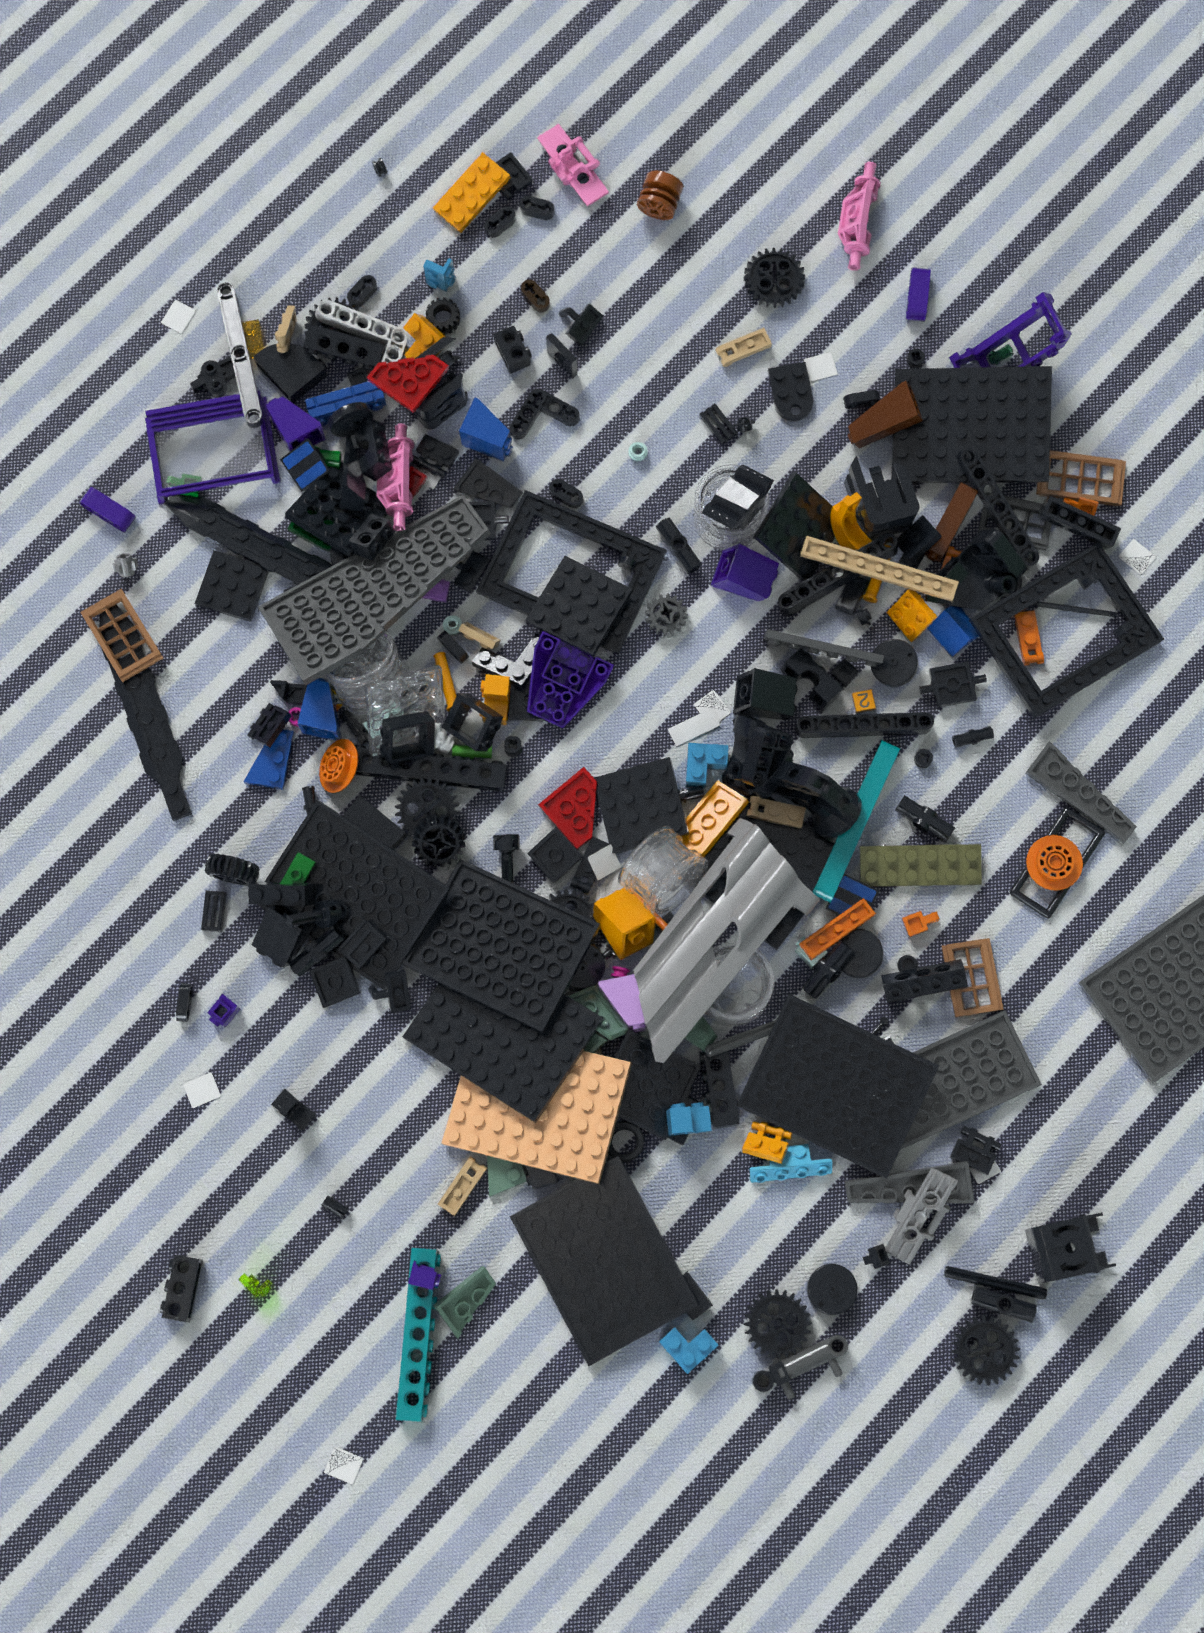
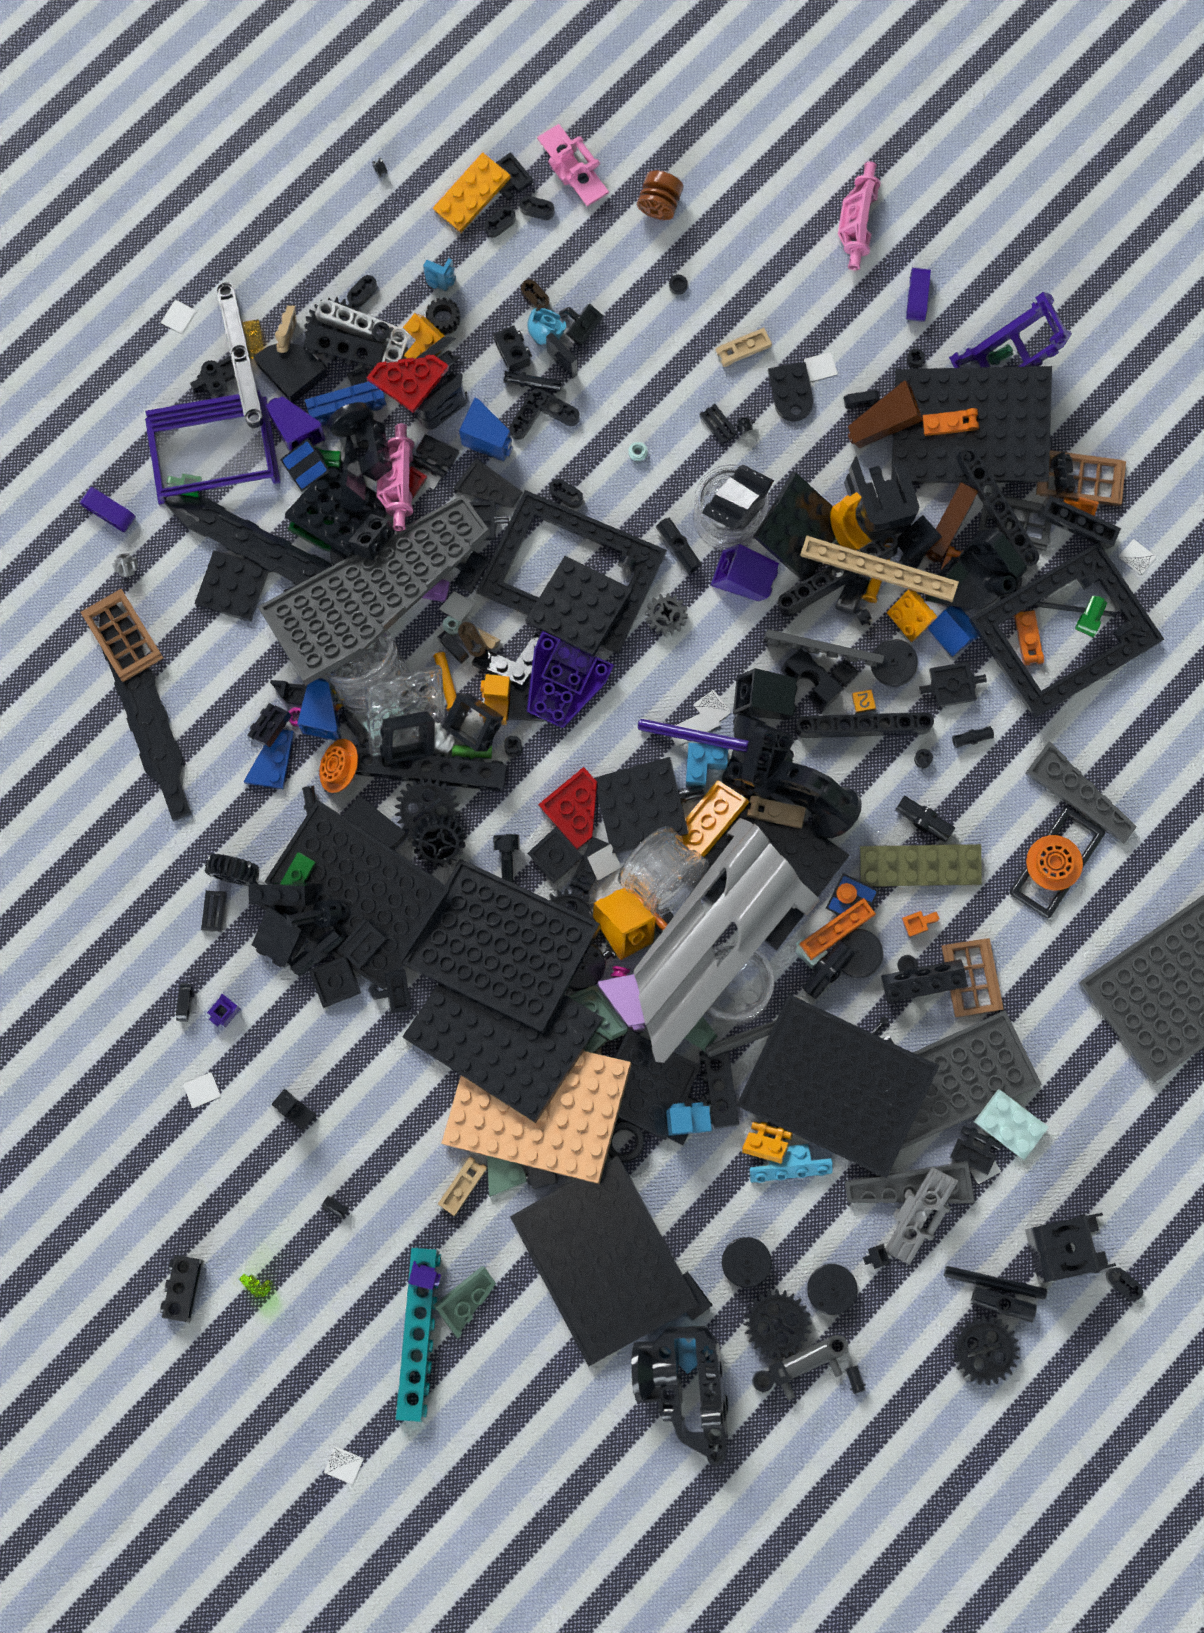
(381, 325): none -> black bush
(457, 606): none -> white sticker
(468, 641): none -> dark brown beam
(532, 381): none -> black pin
(543, 323): none -> medium azure cylinder
(656, 1371): none -> black piece
(678, 284): none -> black tile
(693, 735): none -> dark purple axle
(746, 1262): none -> black wheel
(756, 277): black gear -> none
(846, 893): none -> orange plate
(847, 842): teal beam -> none
(855, 1379): none -> black pin
(950, 422): none -> orange plate
(1011, 1124): none -> light aqua plate
(1062, 466): none -> black hinge
(1090, 620): none -> green piece
(1128, 1280): none -> black beam

